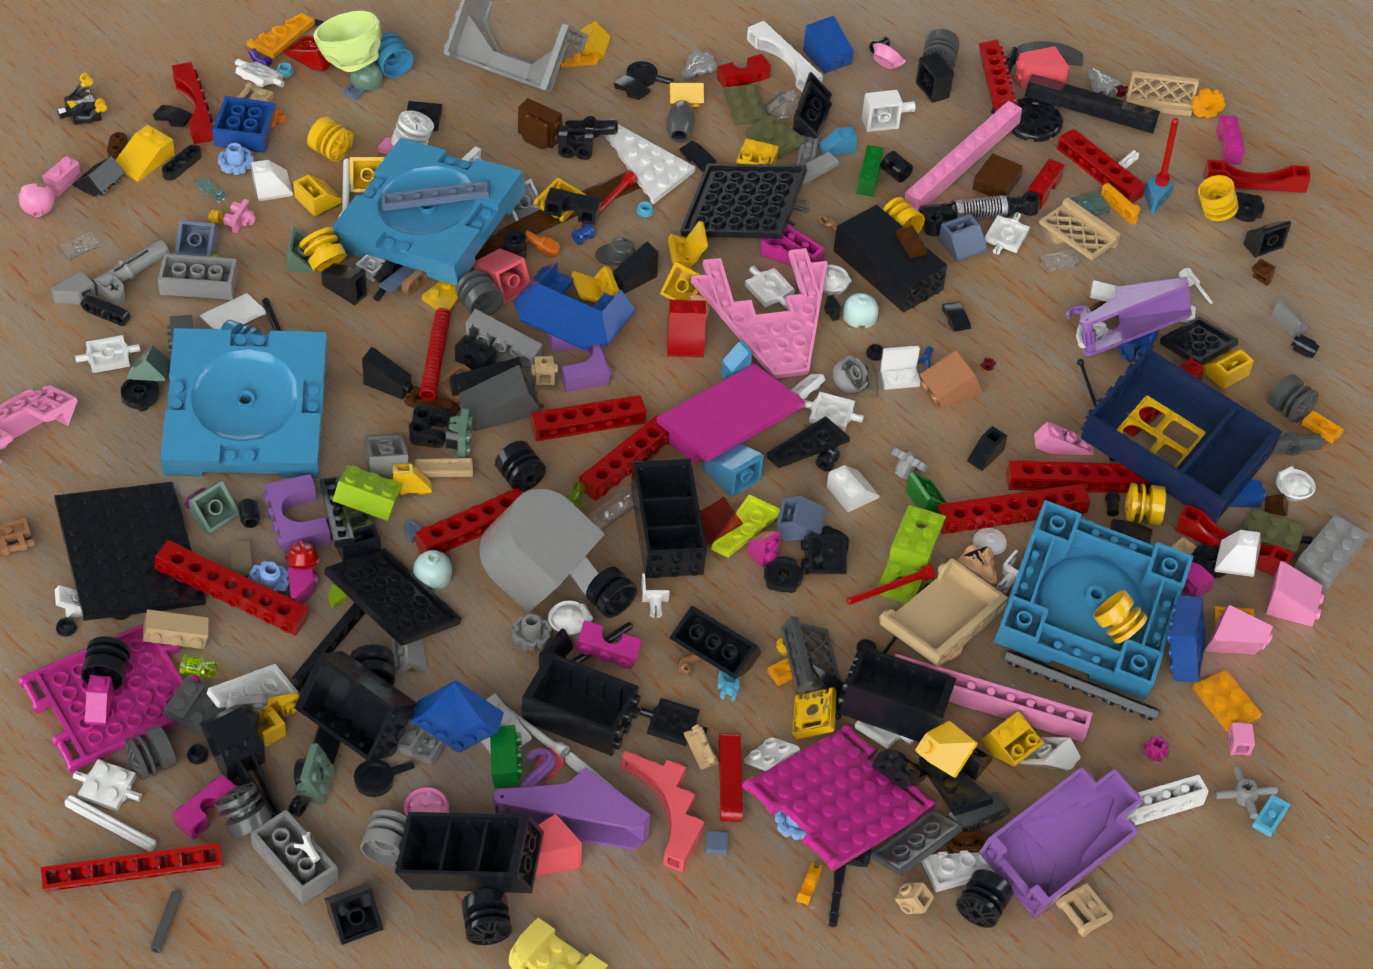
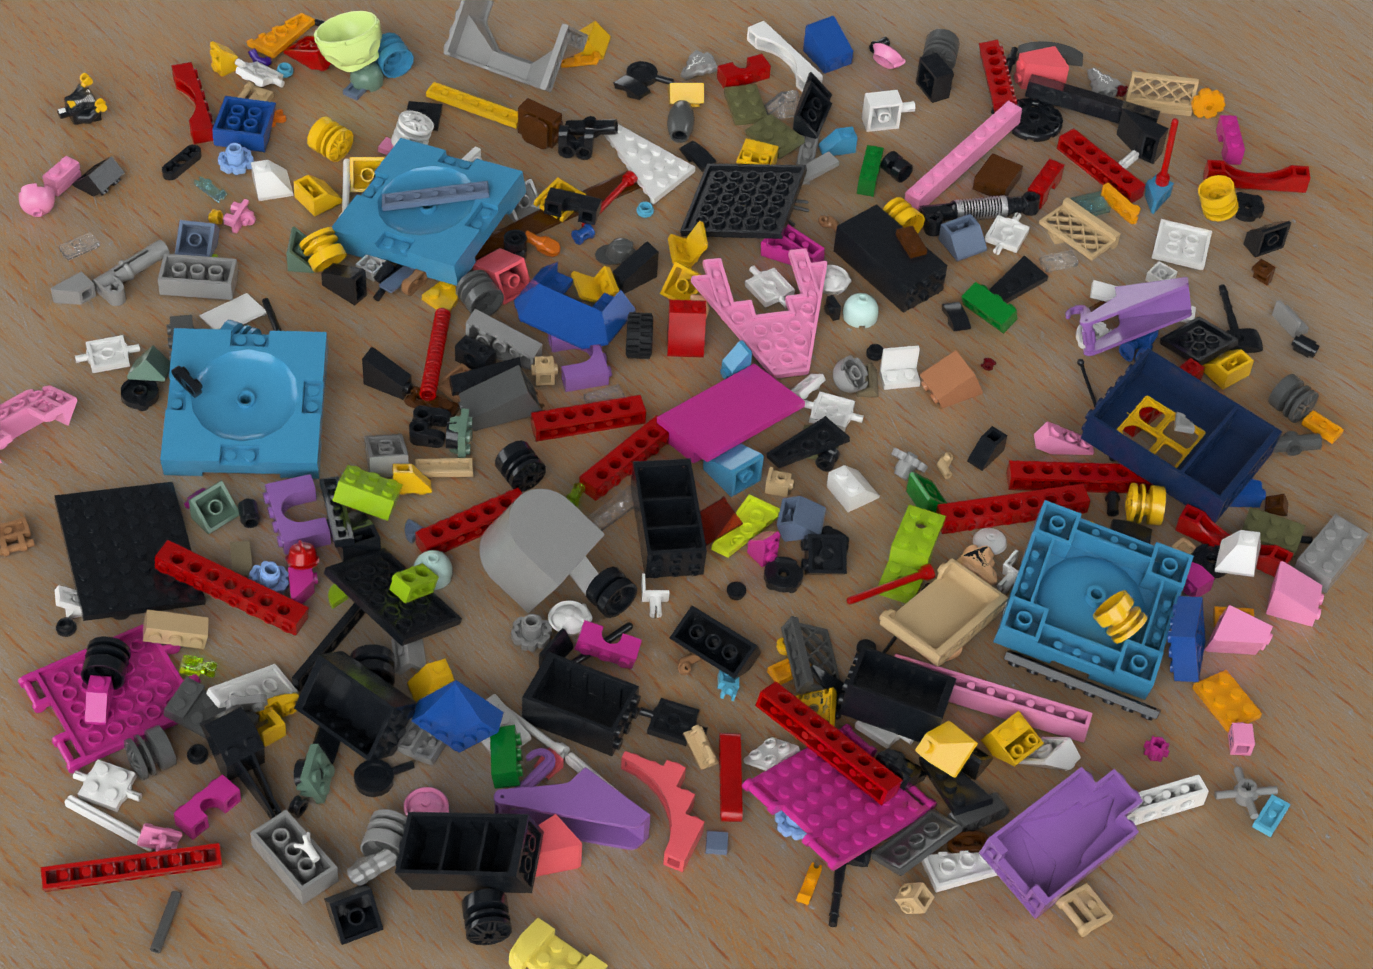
(113, 313): black beam -> none
(116, 144): reddish brown plate -> none
(145, 153): yellow slope -> none
(158, 837): none -> bright pink hips
(175, 115): black slope -> none
(183, 377): none -> black plate
(222, 59): none -> yellow slope
(243, 810): dark grey wheel -> none
(371, 866): none -> light grey rock
(413, 583): none -> lime brick
(429, 679): none -> yellow slope
(473, 104): none -> yellow plate
(603, 394): none -> clear plate
(639, 335): none -> black tyre
(736, 590): none -> black plate
(779, 483): none -> tan brick
(828, 743): none -> red brick
(926, 357): blue bar -> none
(944, 463): none -> tan arm
(984, 898): black wheel -> none
(990, 307): none -> green brick
(1019, 280): none -> black wing
(1142, 135): none -> black slope
(1160, 272): none -> white piece
(1182, 244): none -> white plate
(1183, 424): none -> light grey tile
(1192, 279): white plant -> none
(1248, 338): none -> black piece
(1295, 484): white piece -> none

